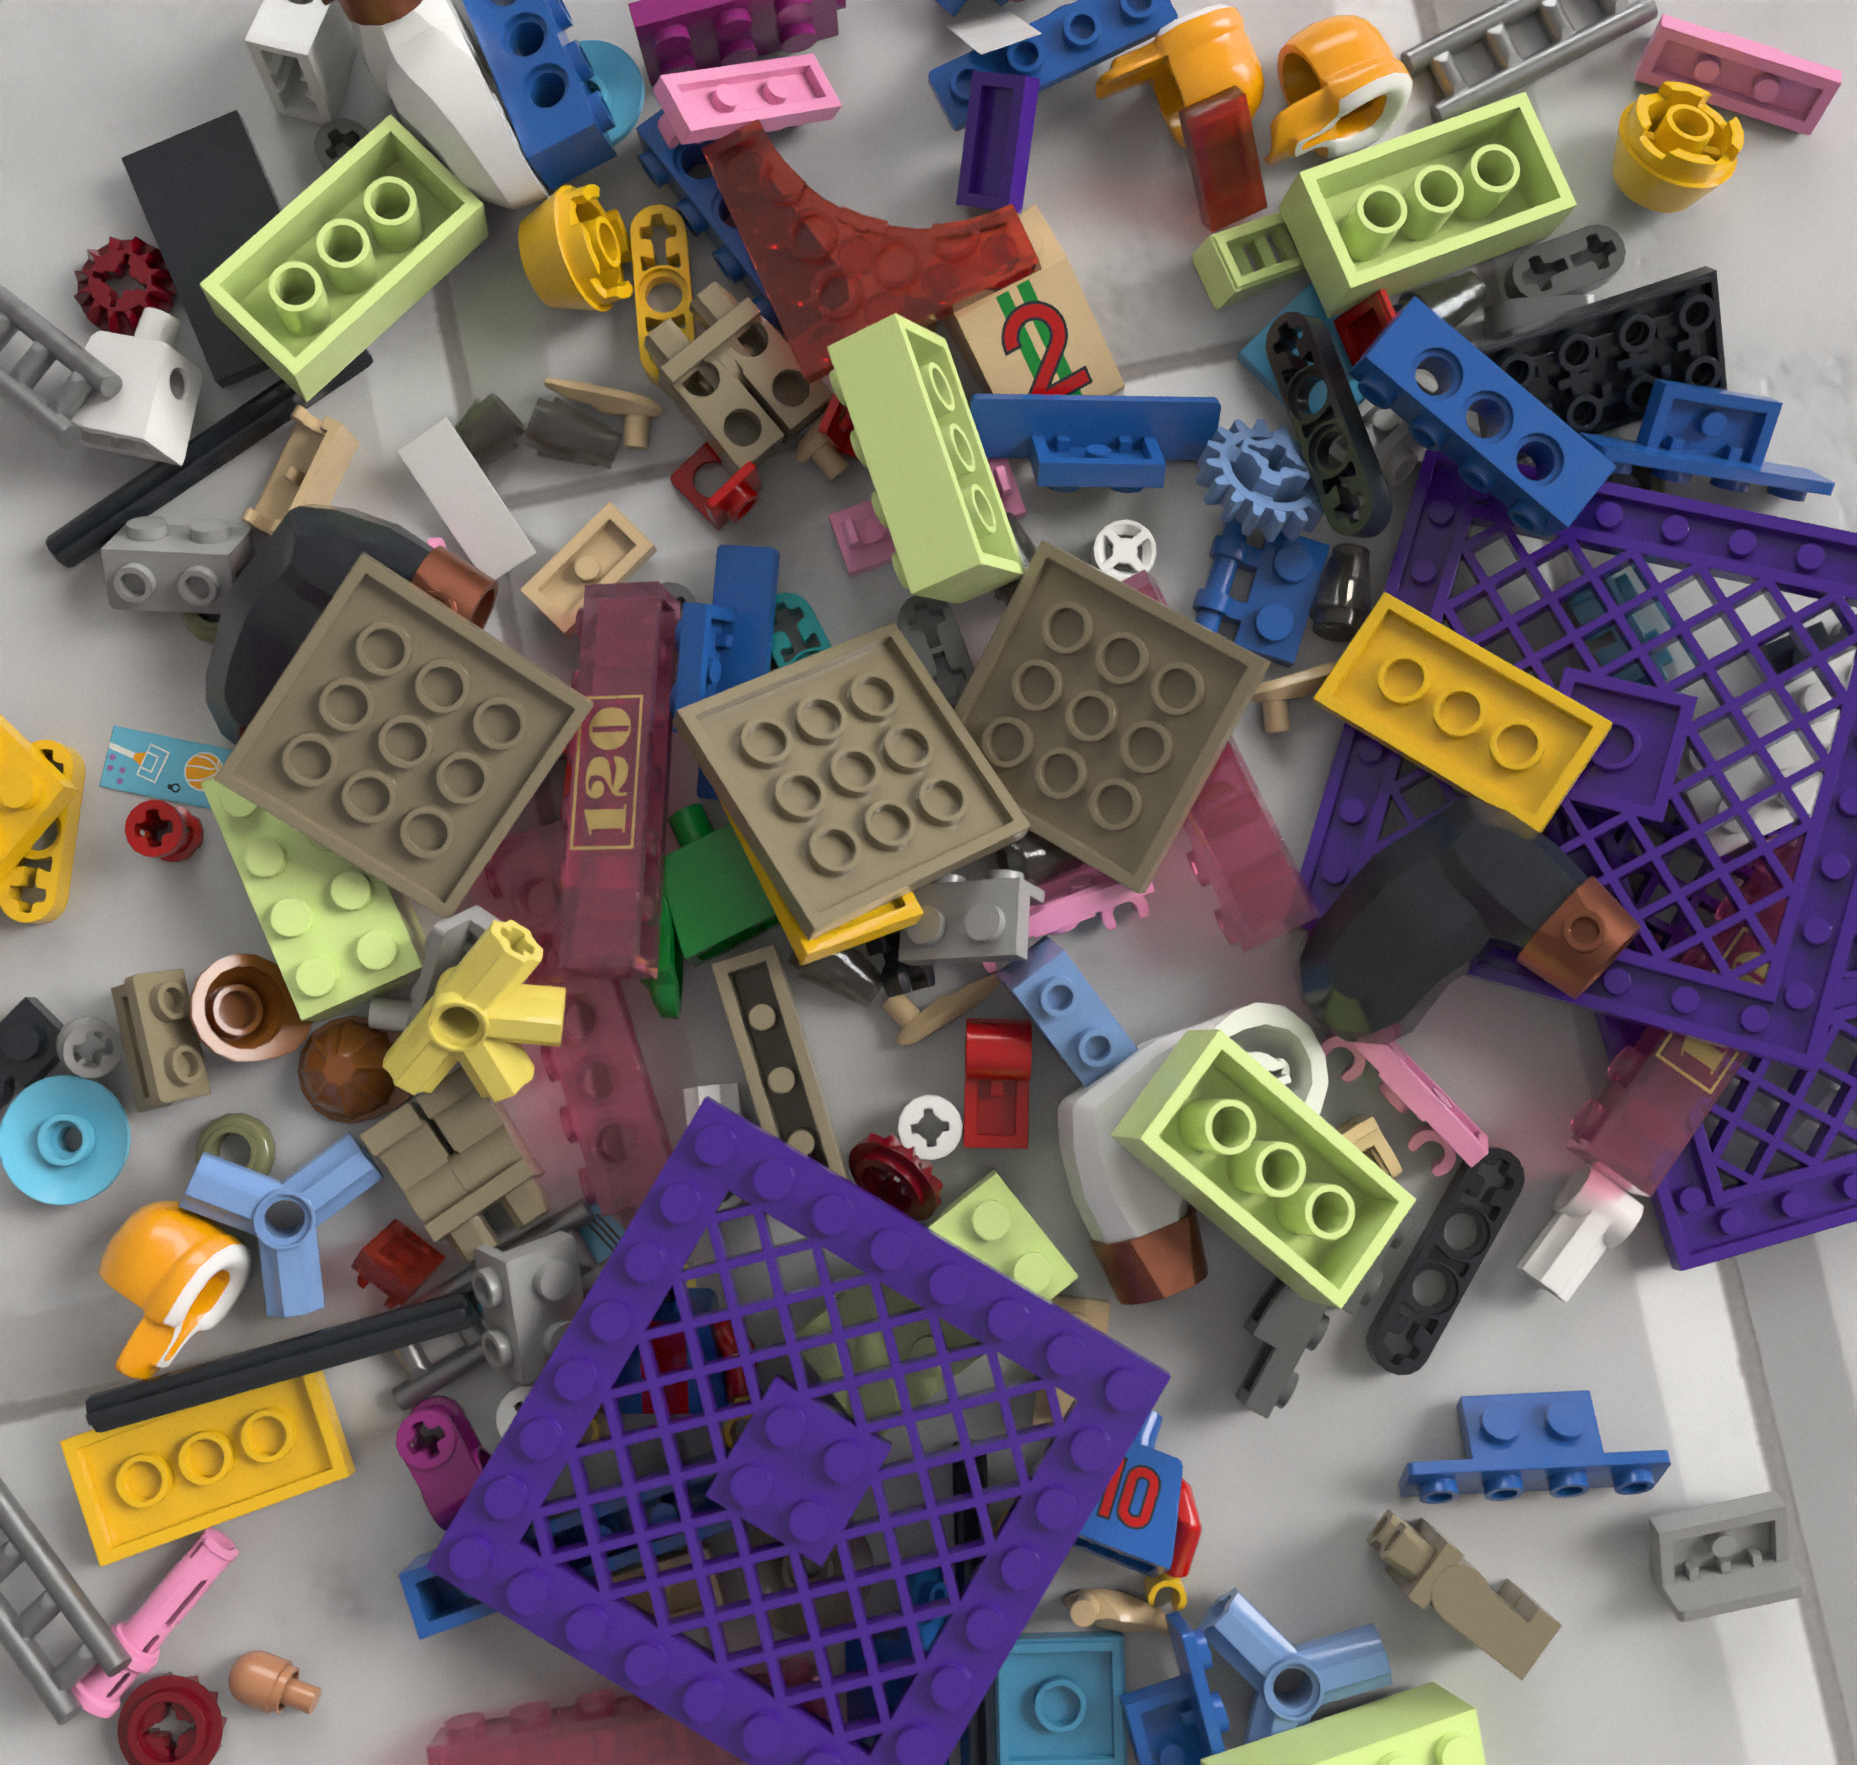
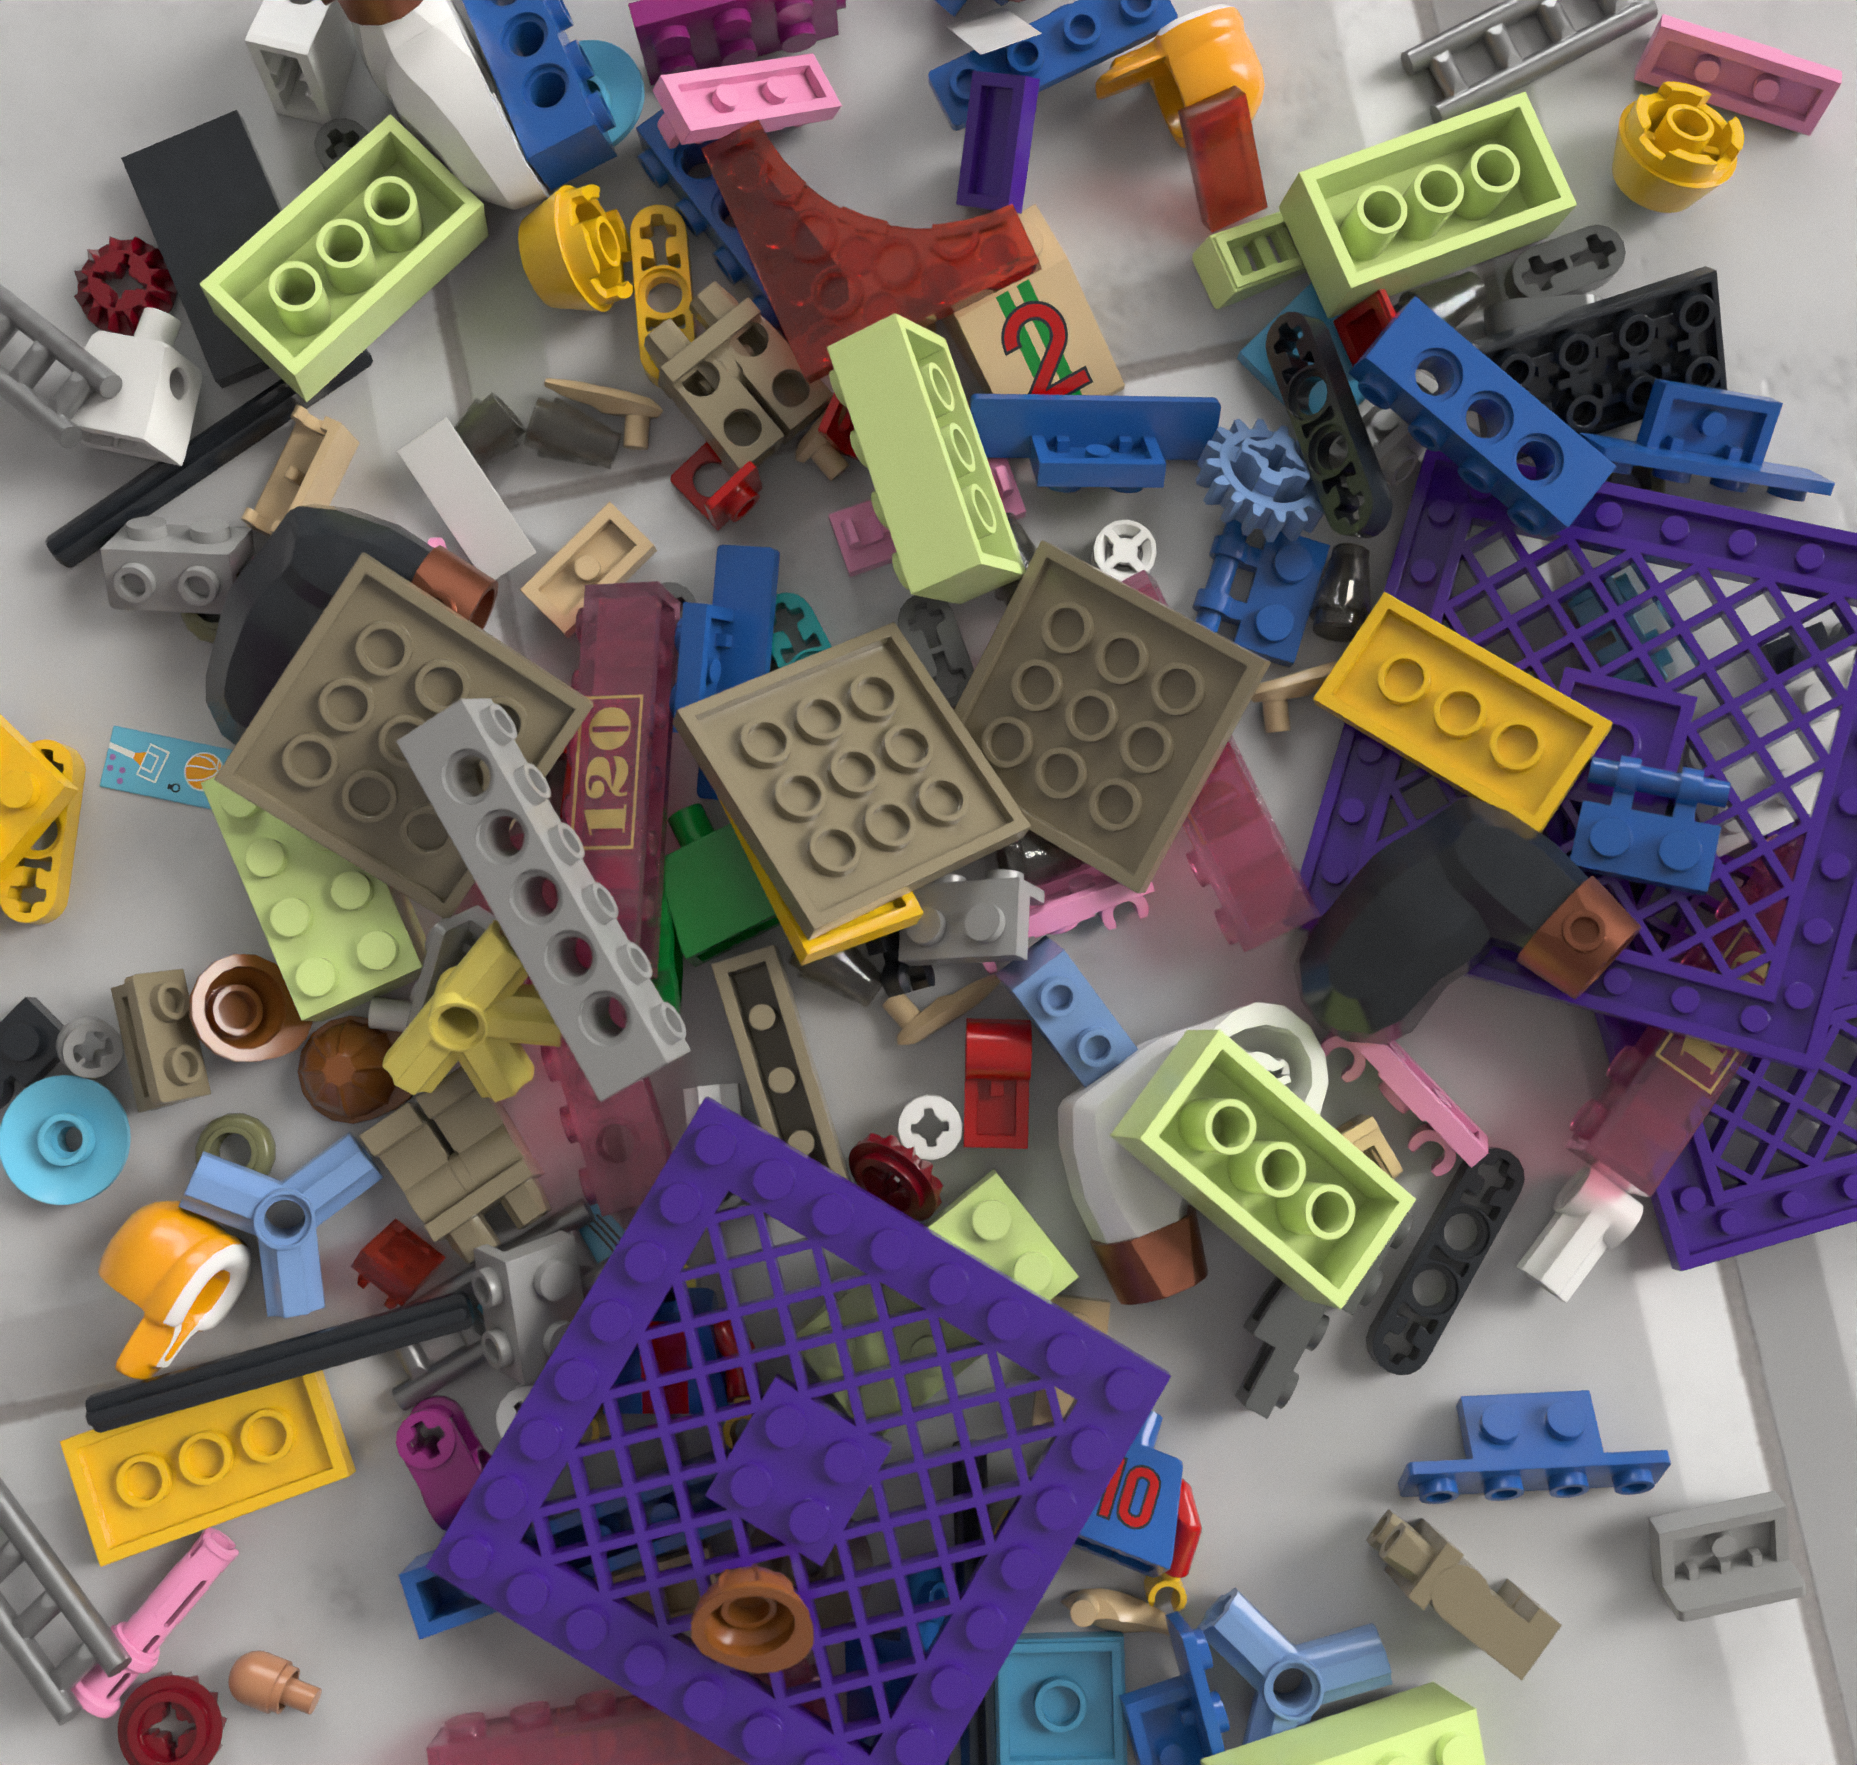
(155, 816): red bush -> none
(511, 880): none -> light grey brick
(752, 1621): none -> dark orange piece
(1339, 90): light orange piece -> none
(1647, 845): none -> blue plate

